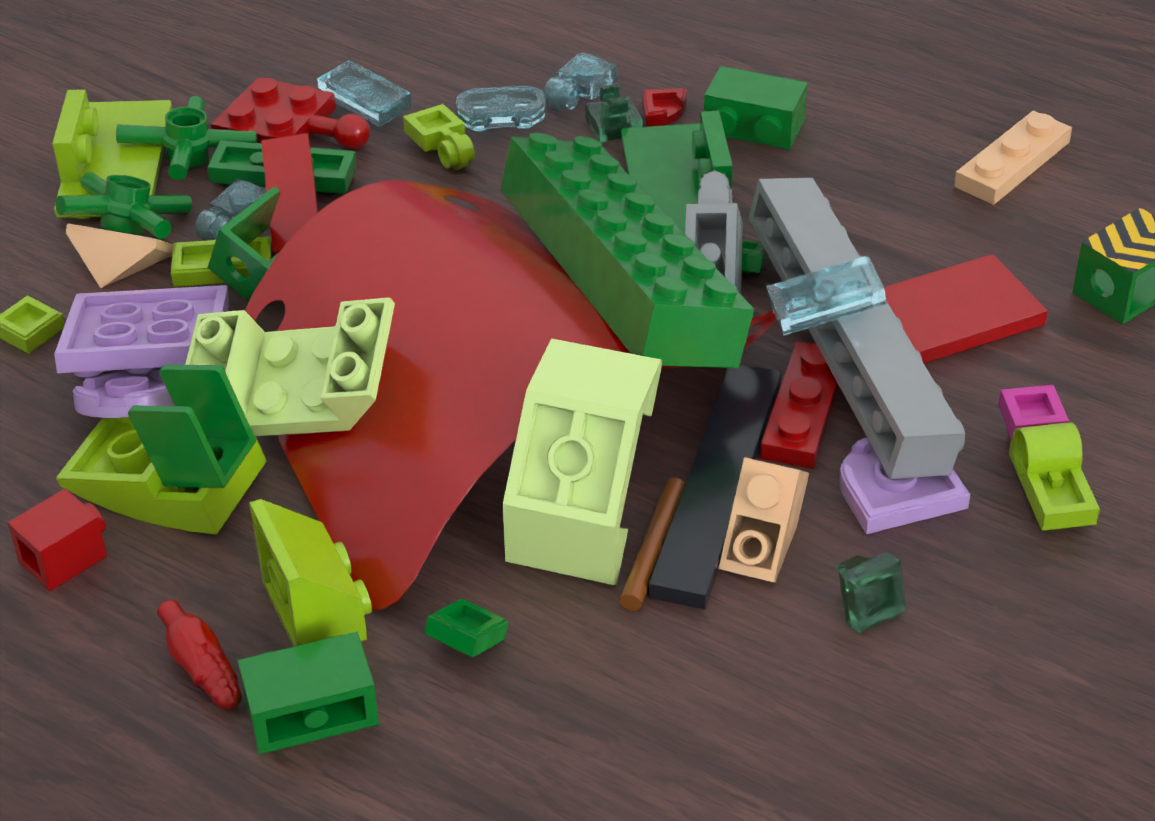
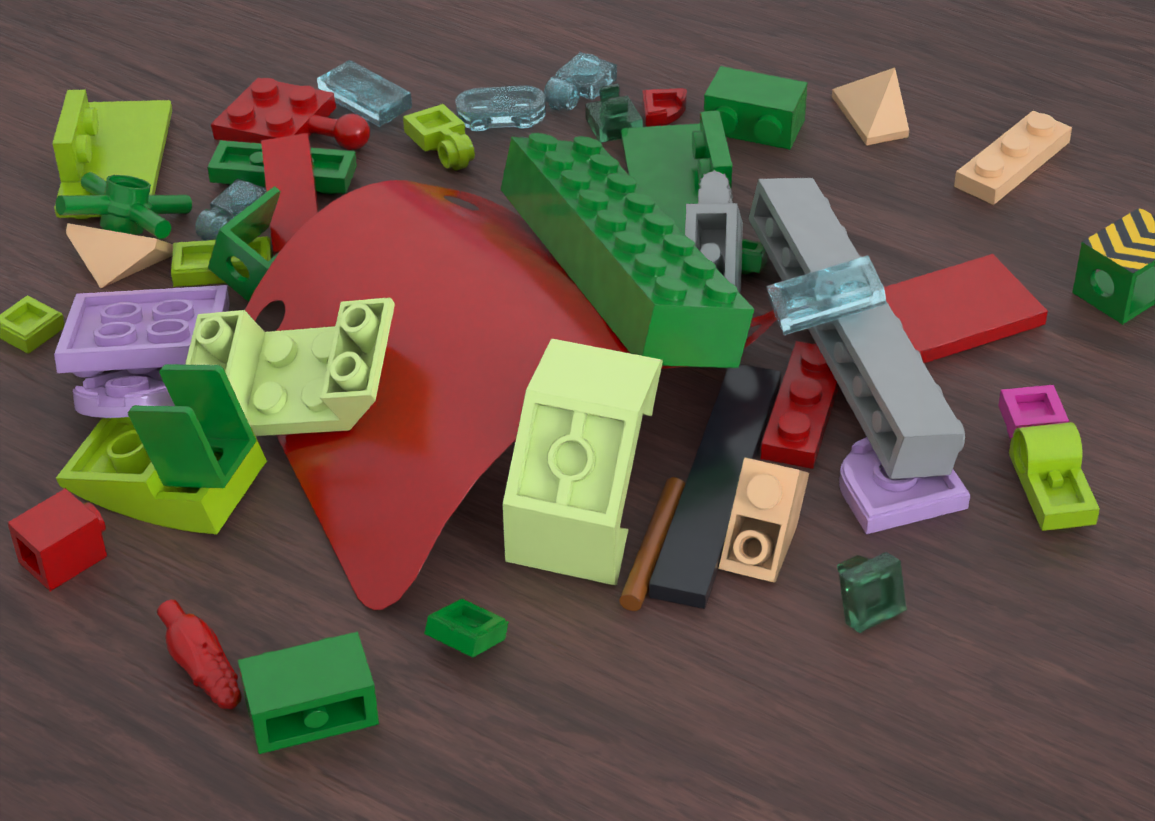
(184, 136): green bar -> none
(307, 576): lime slope -> none
(874, 107): none -> light nougat slope

